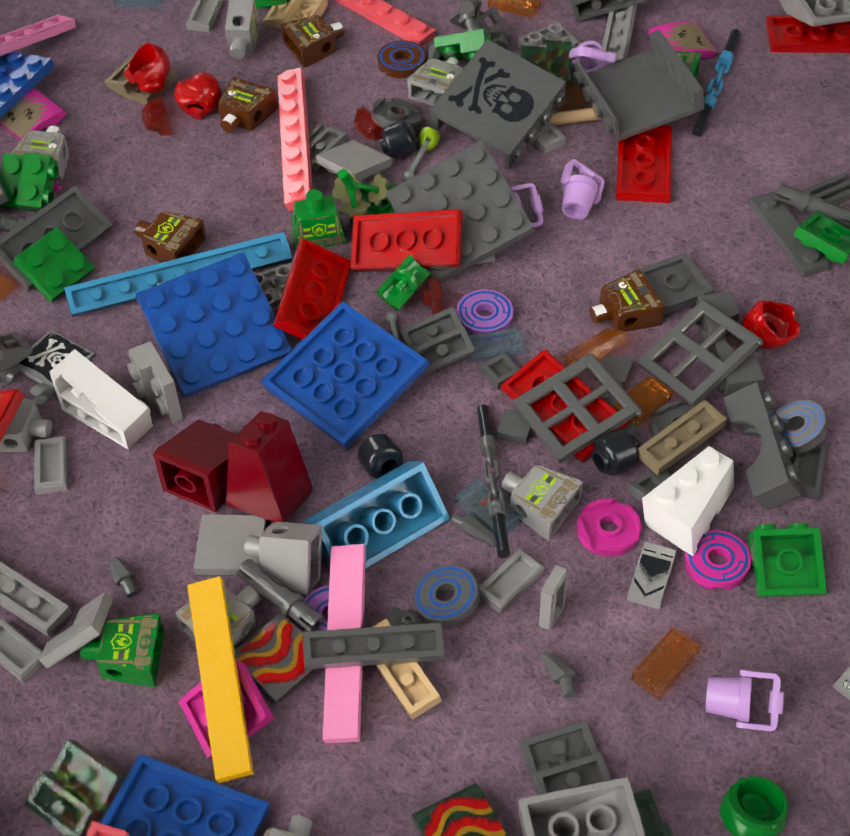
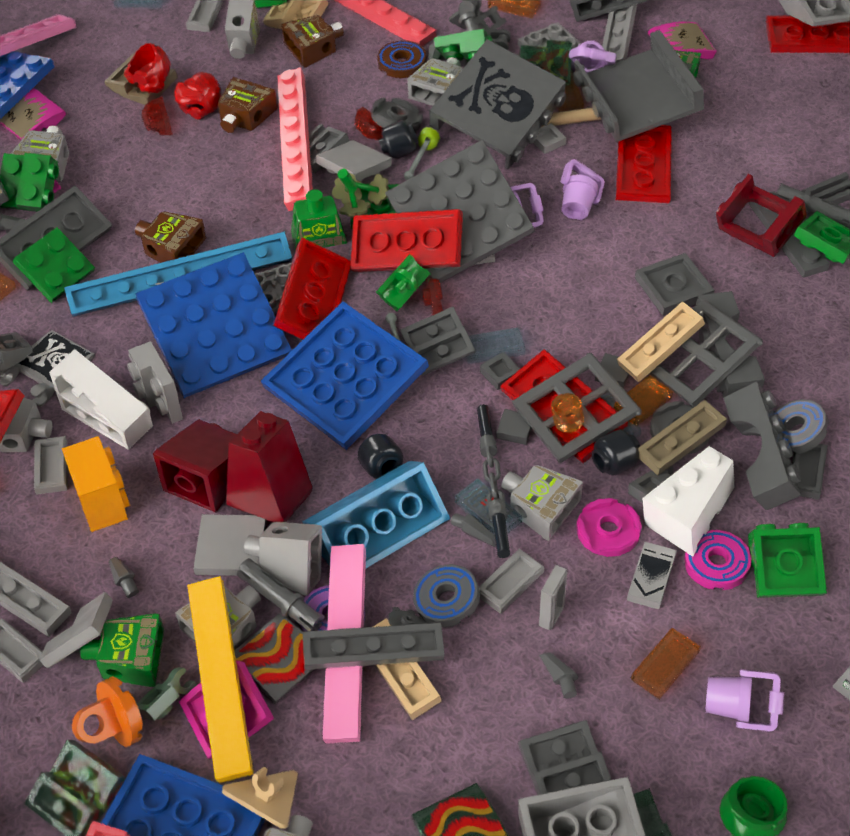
(97, 483): none -> light orange brick
(116, 715): none -> orange tile
(159, 699): none -> sand green plate
(266, 795): none -> tan piece
(485, 300): medium lavender tile -> none
(562, 406): none -> clear orange wheel
(597, 345): clear orange tile -> none
(629, 304): reddish brown torso -> none
(660, 341): none -> tan plate
(724, 61): piece -> none
(771, 322): red hair -> none
(790, 216): none -> dark red window

